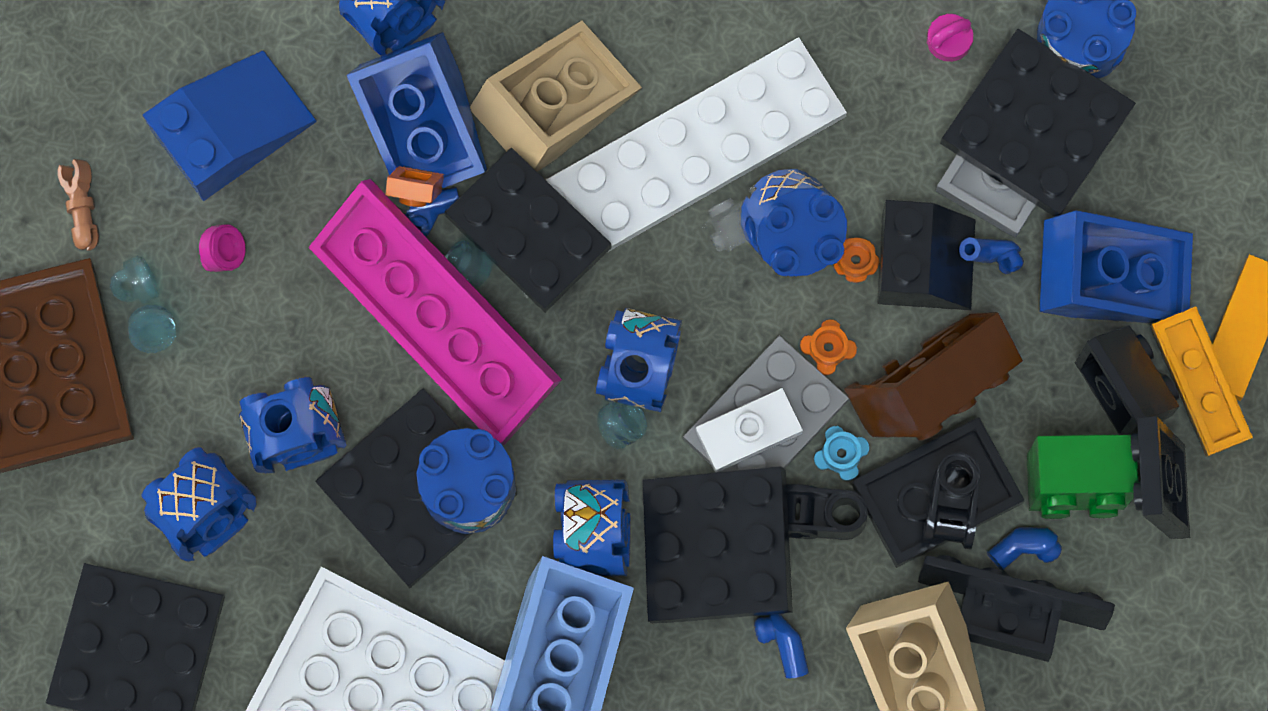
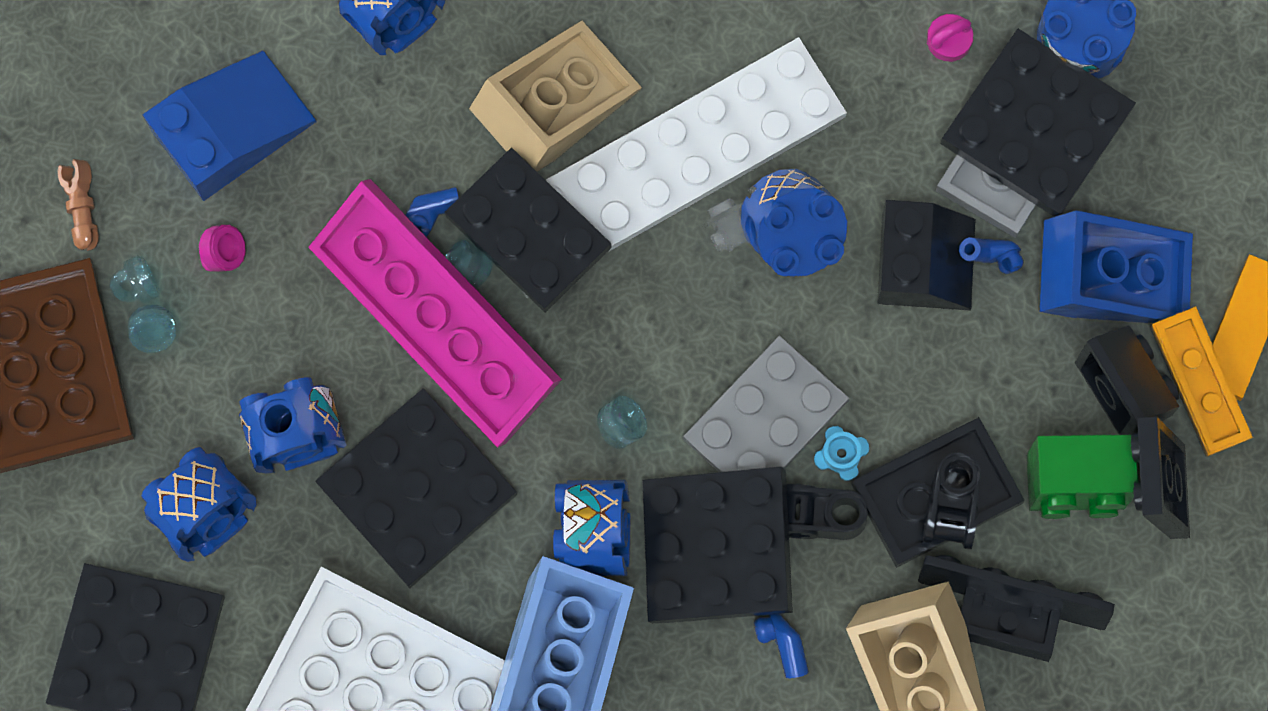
(414, 186): orange plate -> none
(420, 110): blue slope -> none
(466, 480): blue brick -> none
(654, 340): blue brick -> none
(749, 430): white plate -> none
(832, 334): orange plate -> none
(868, 260): orange plate -> none
(938, 380): reddish brown wedge -> none
(1028, 541): blue arm -> none

